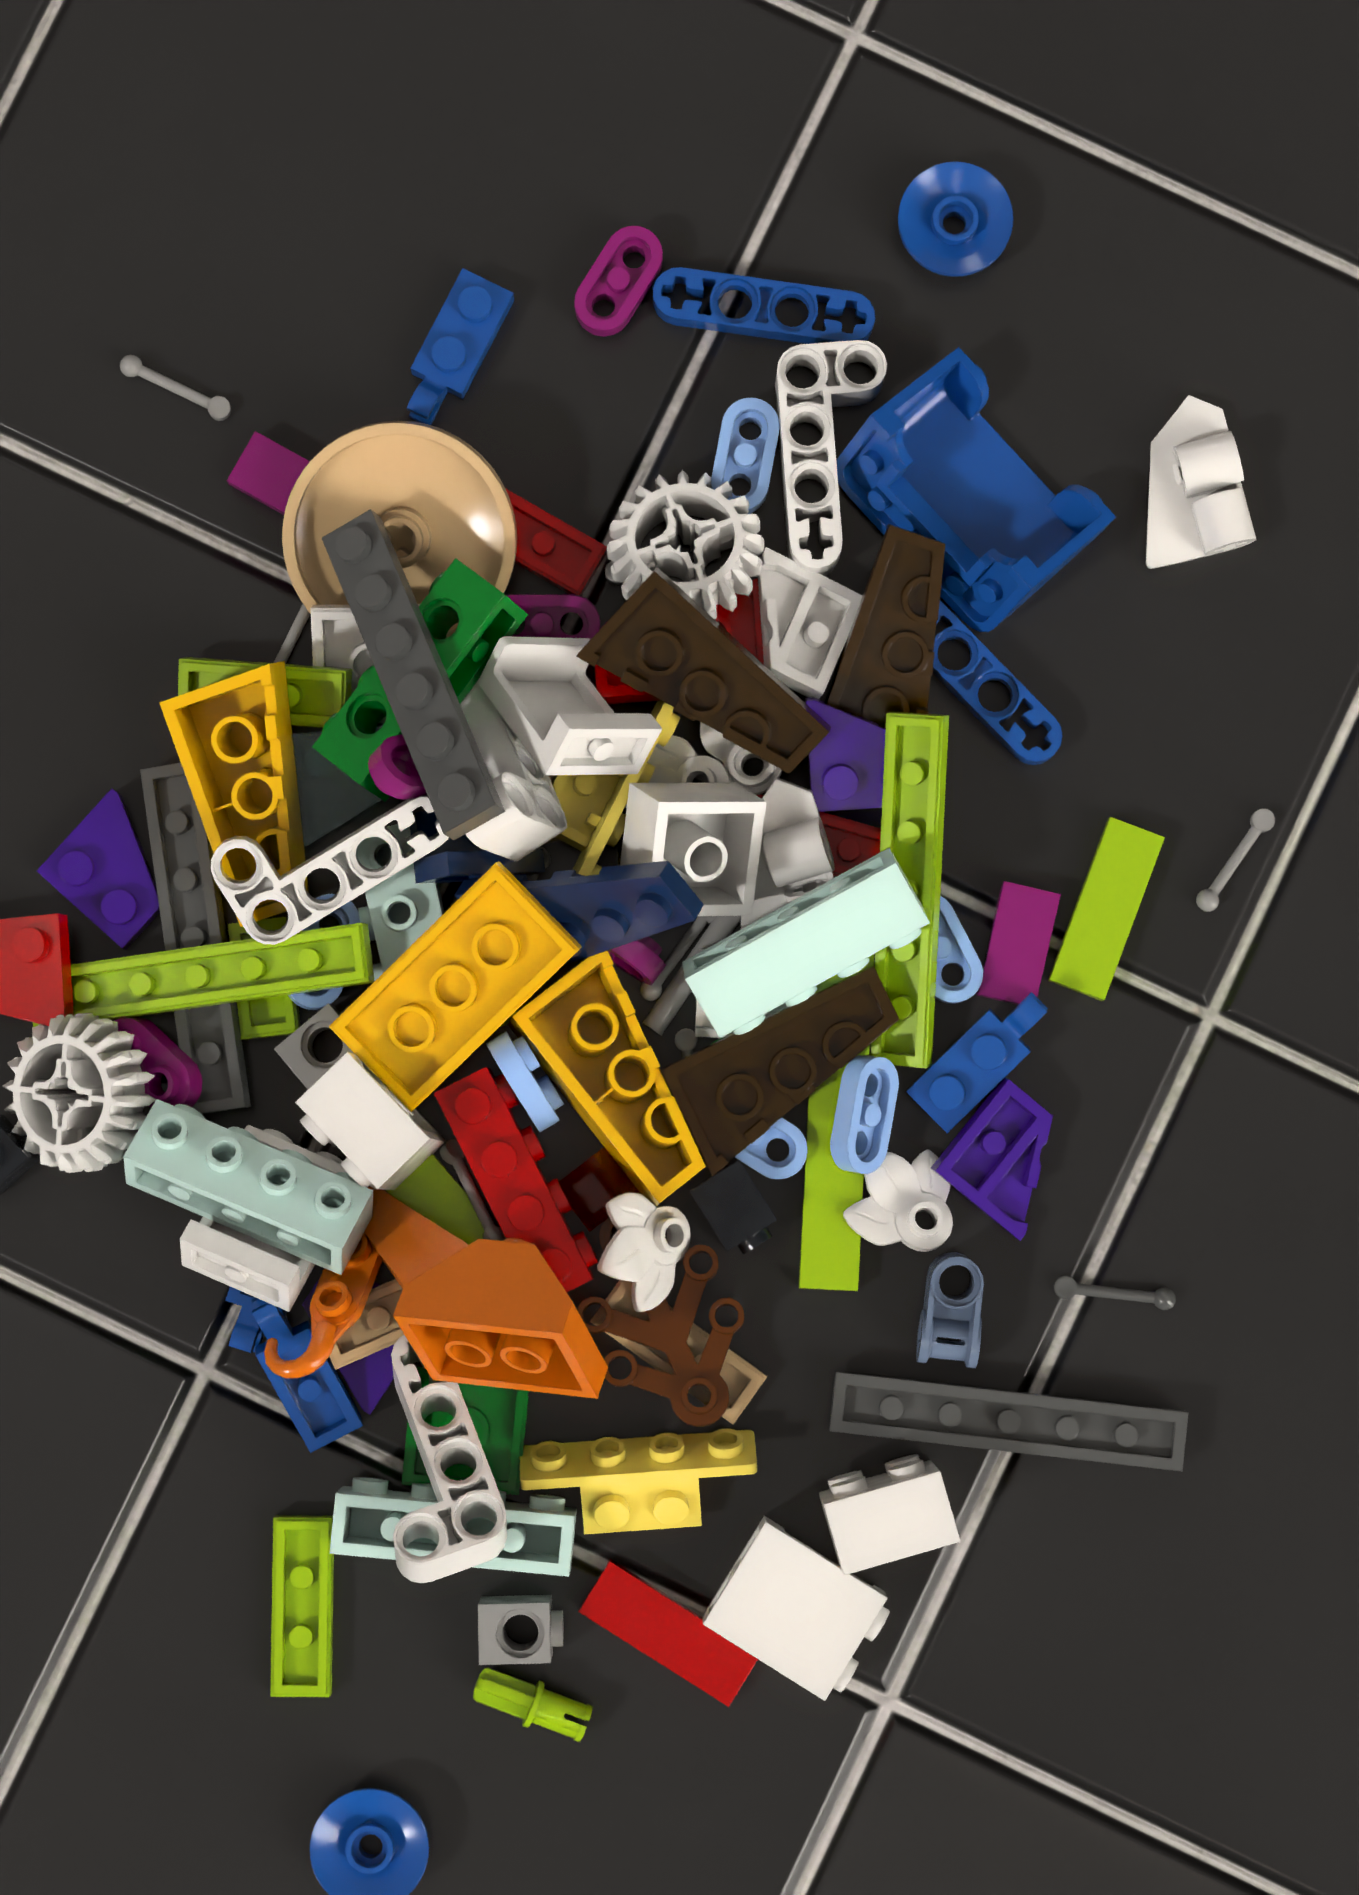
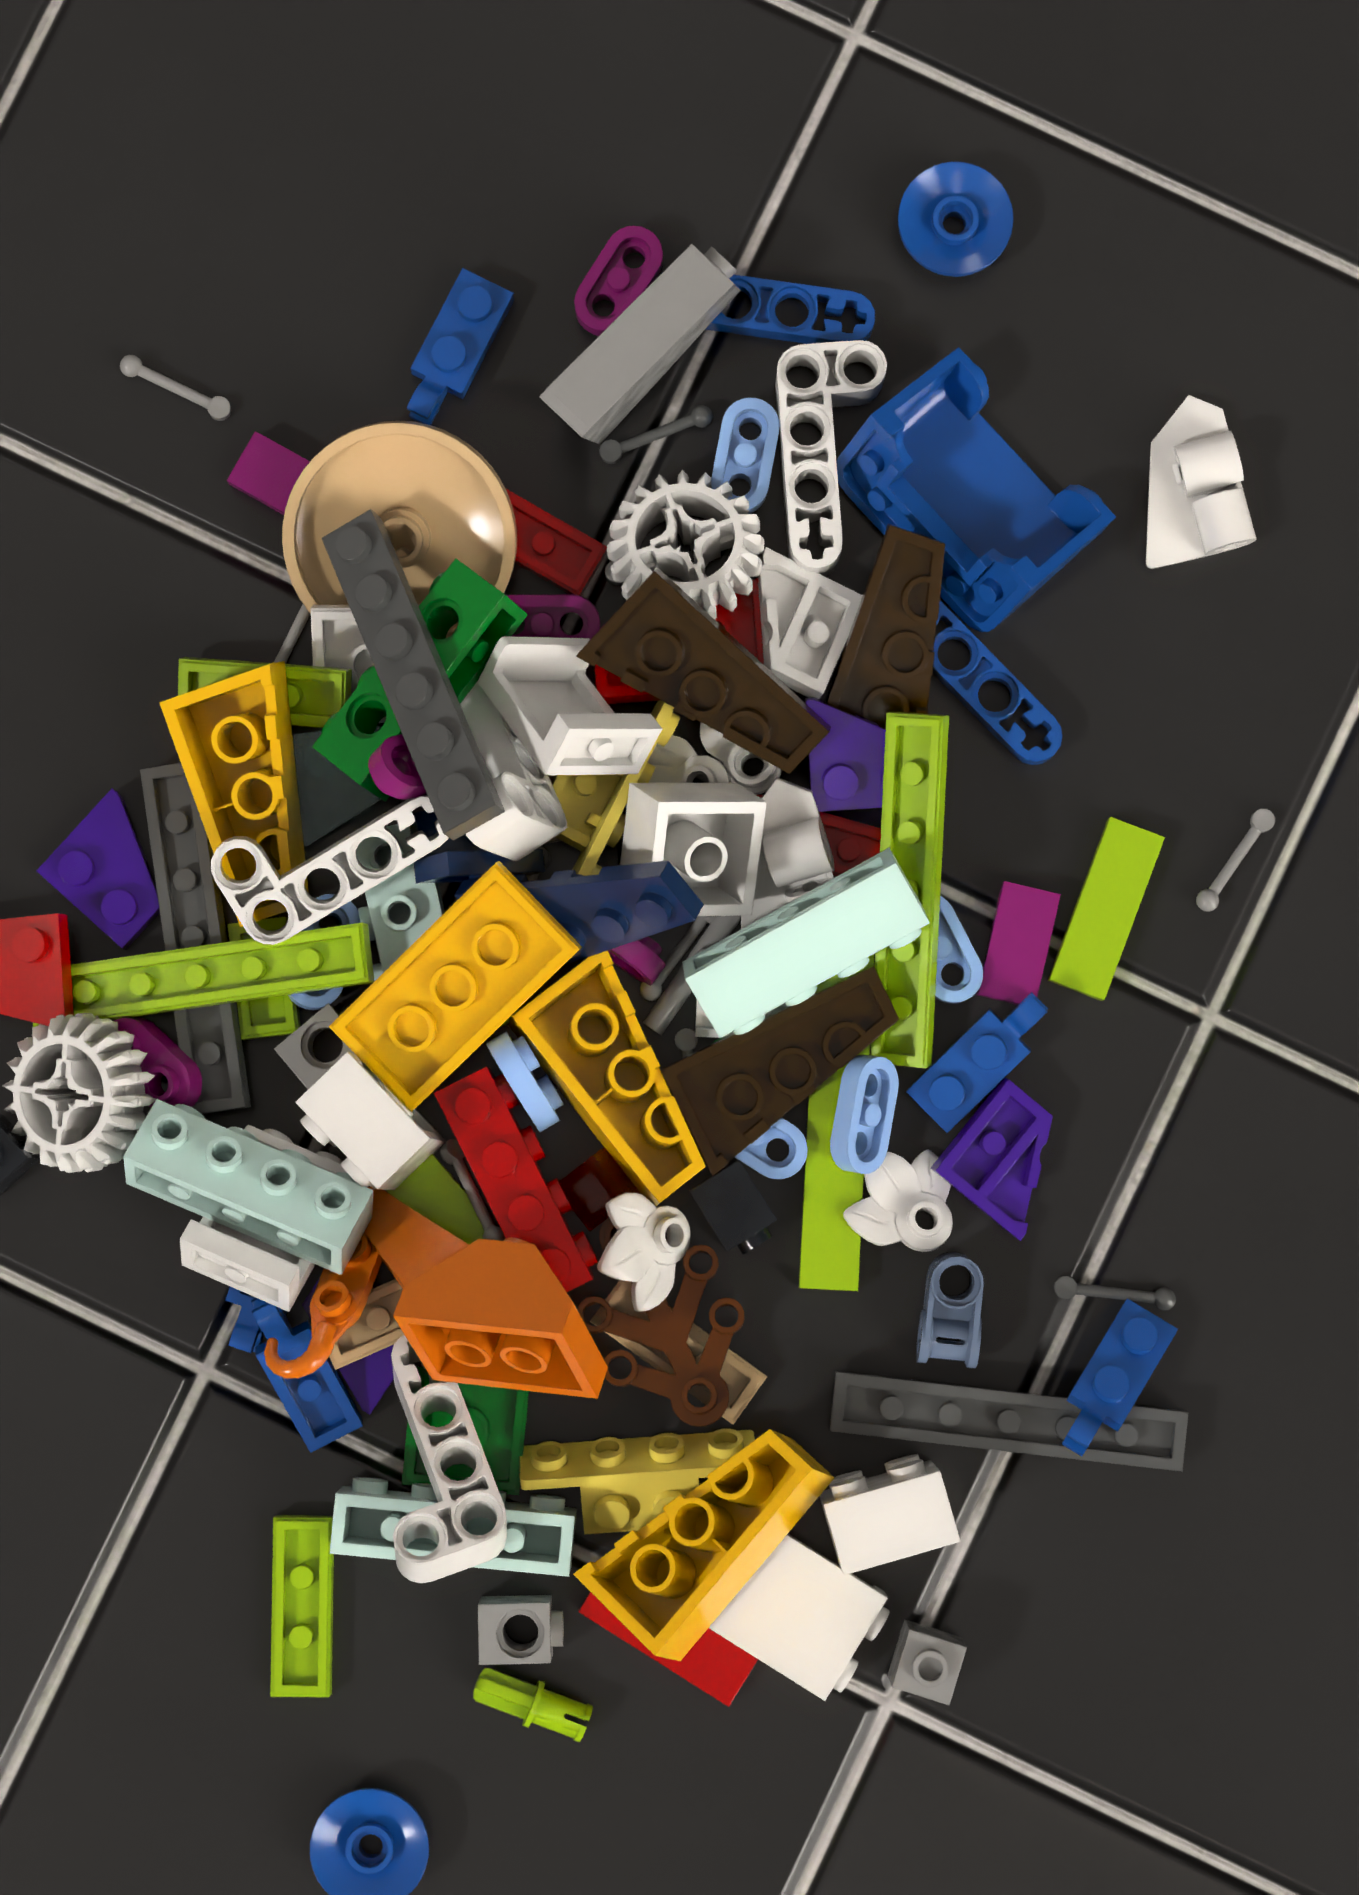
(612, 451): none -> dark grey hinge
(642, 344): none -> light grey slope
(706, 1545): none -> yellow wedge
(926, 1662): none -> light grey brick
(1117, 1373): none -> blue plate

